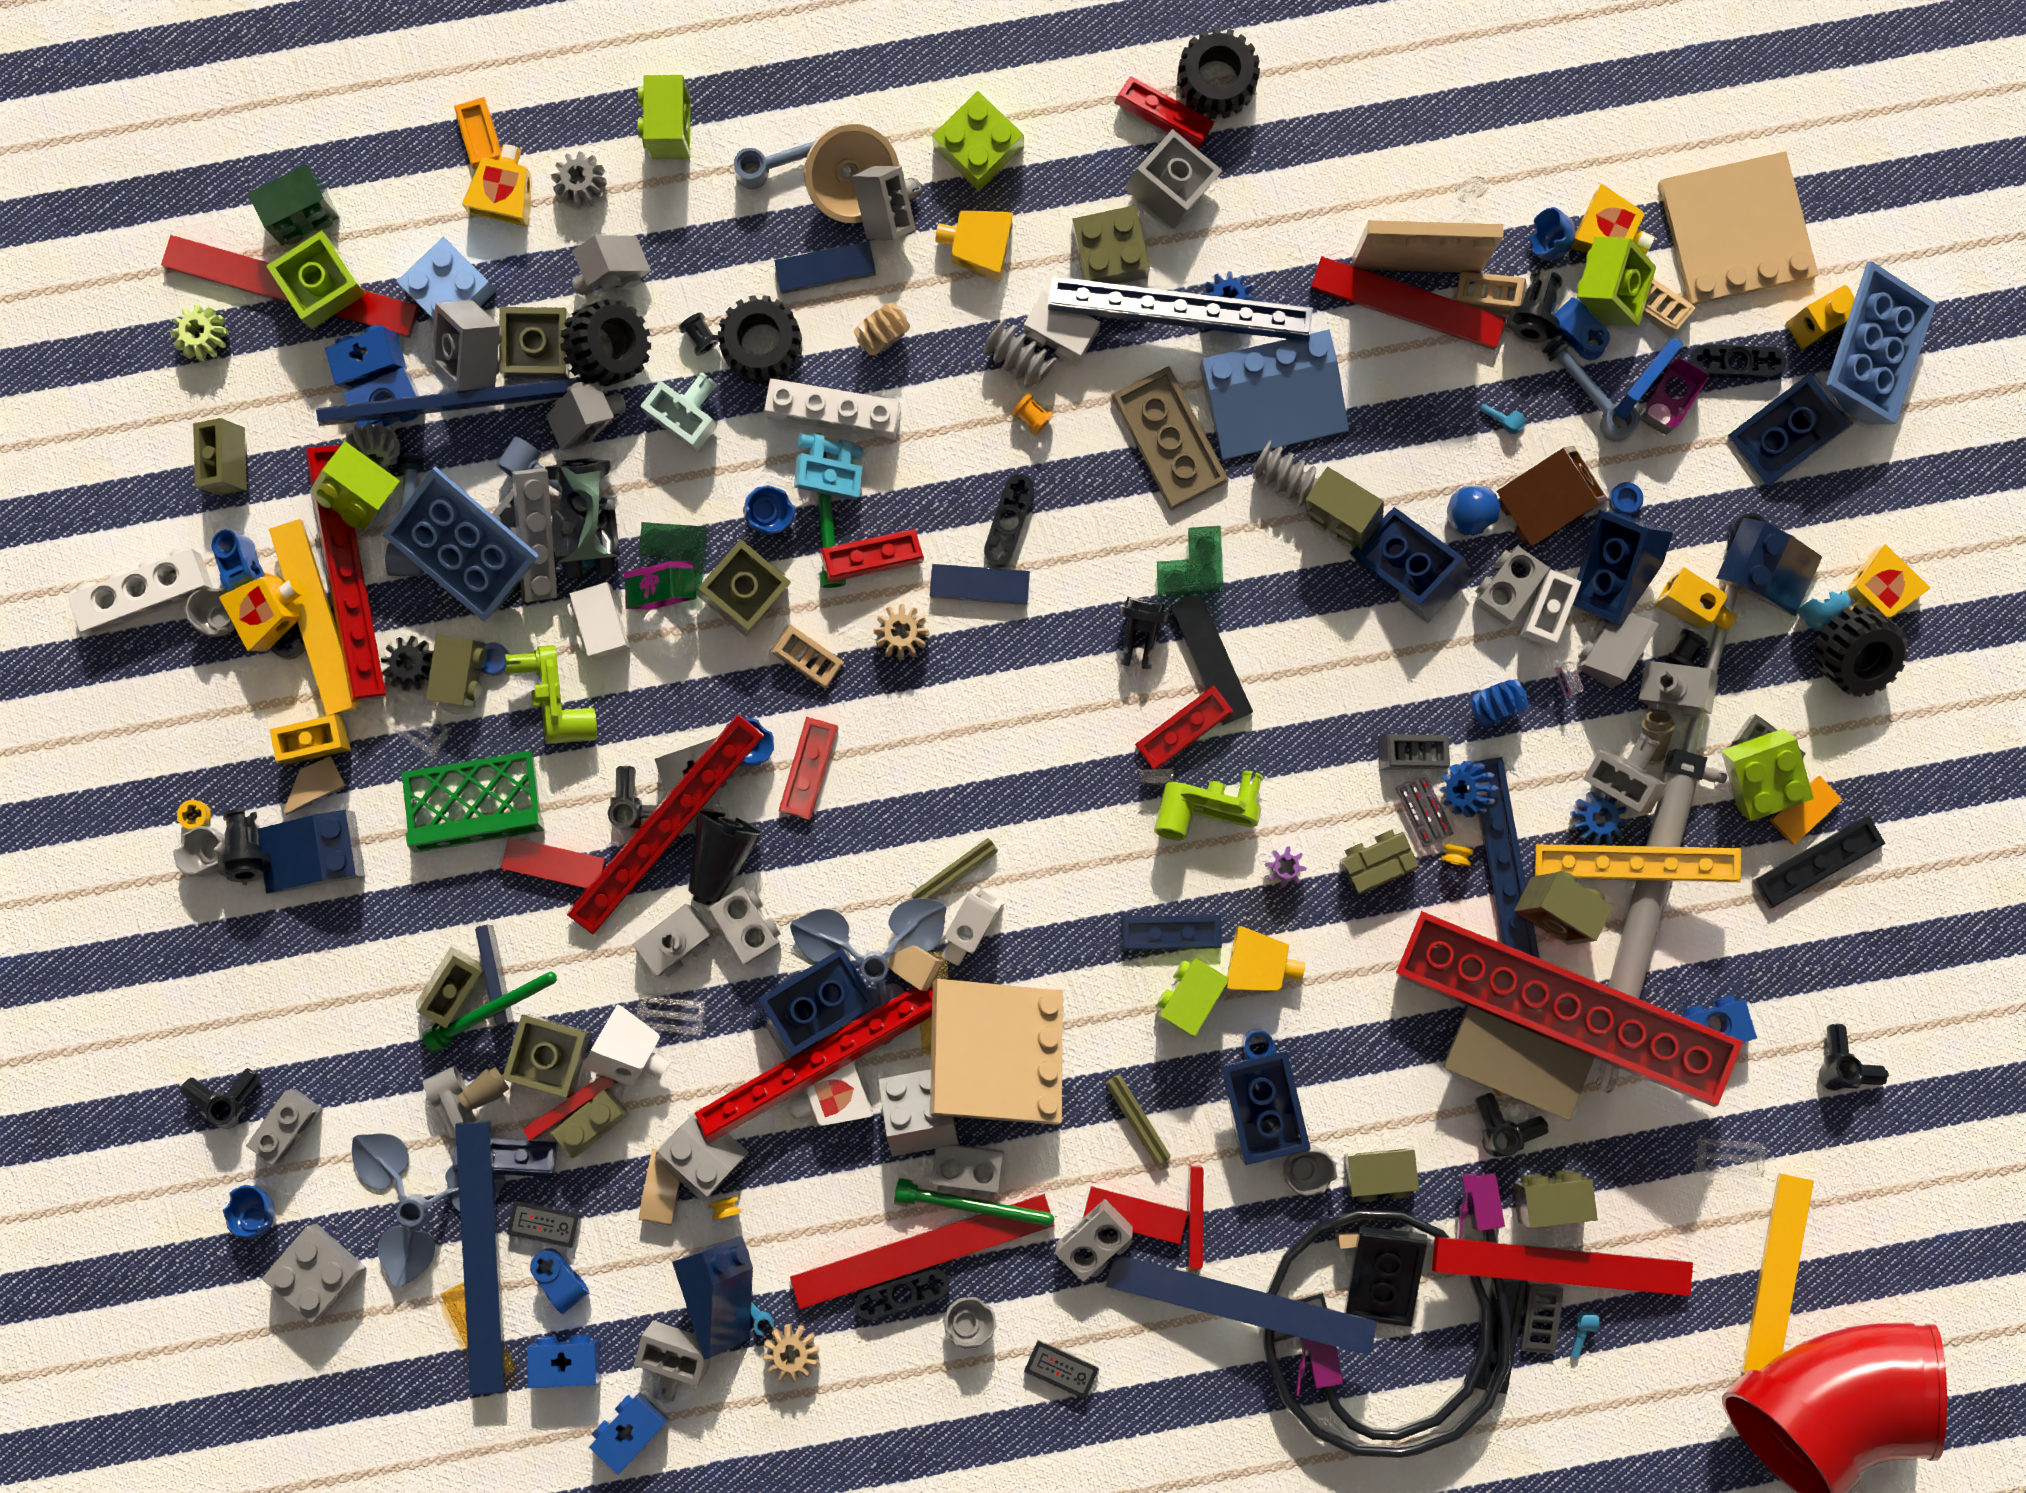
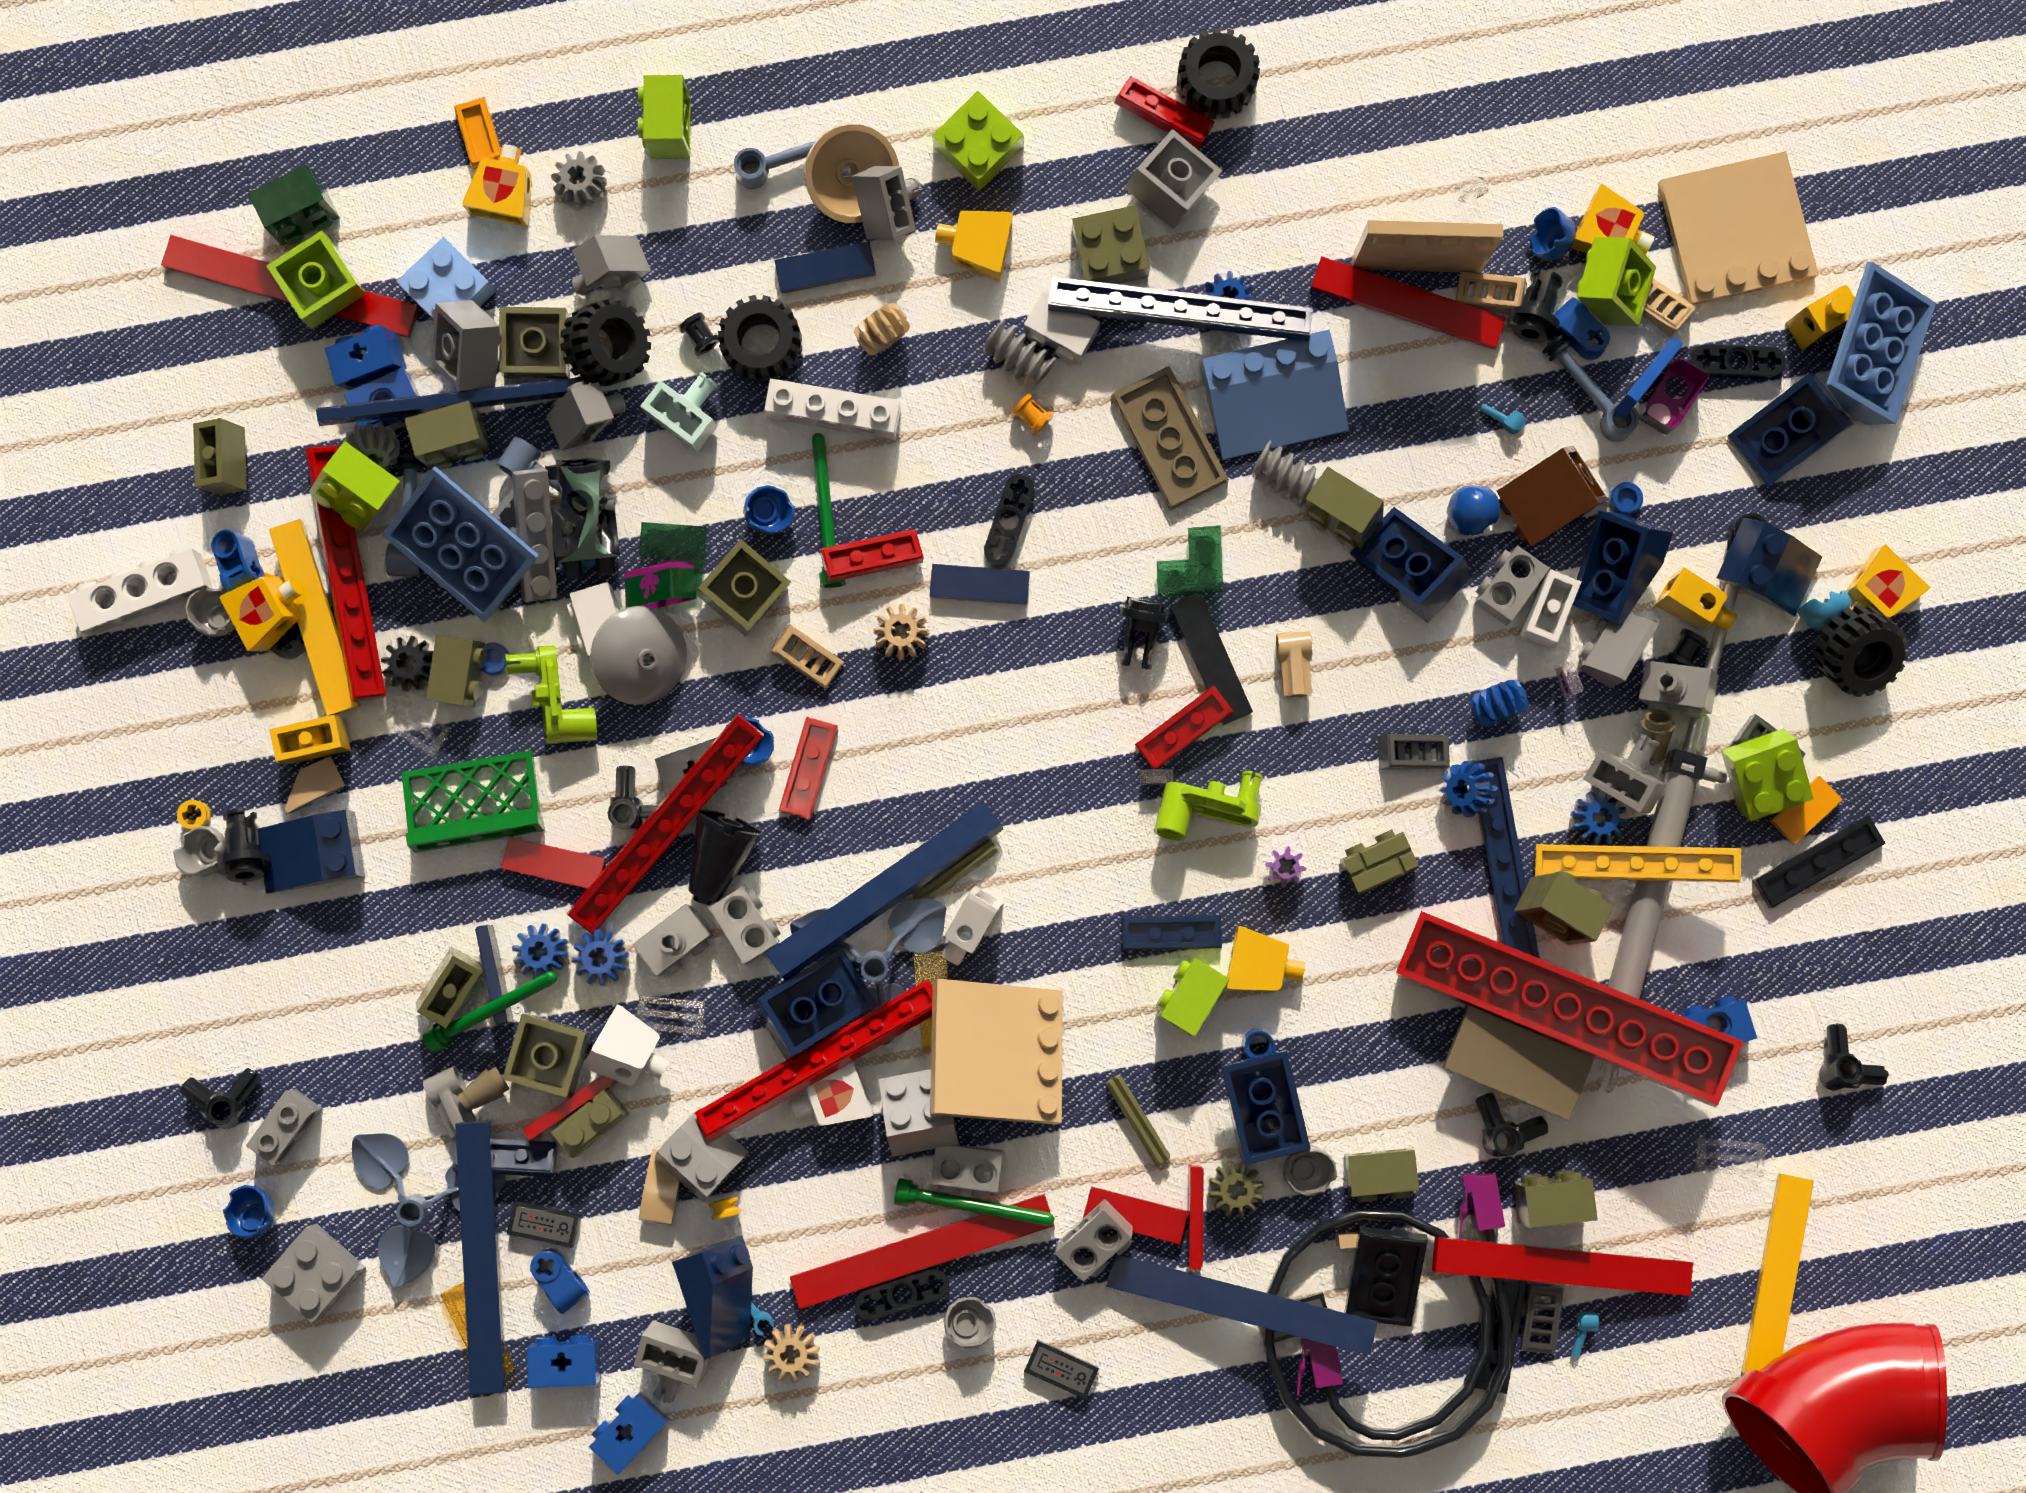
(191, 324): yellowish green gear -> none
(448, 435): none -> olive brick
(534, 941): none -> blue gear
(611, 952): none -> blue gear
(620, 649): none -> light grey dish
(827, 475): medium azure plate -> none
(884, 891): none -> dark blue tile
(915, 966): tan slope -> none
(1240, 1199): none -> olive gear
(1295, 654): none -> tan piece
(1424, 811): tile -> none
(1457, 855): yellow bush -> none

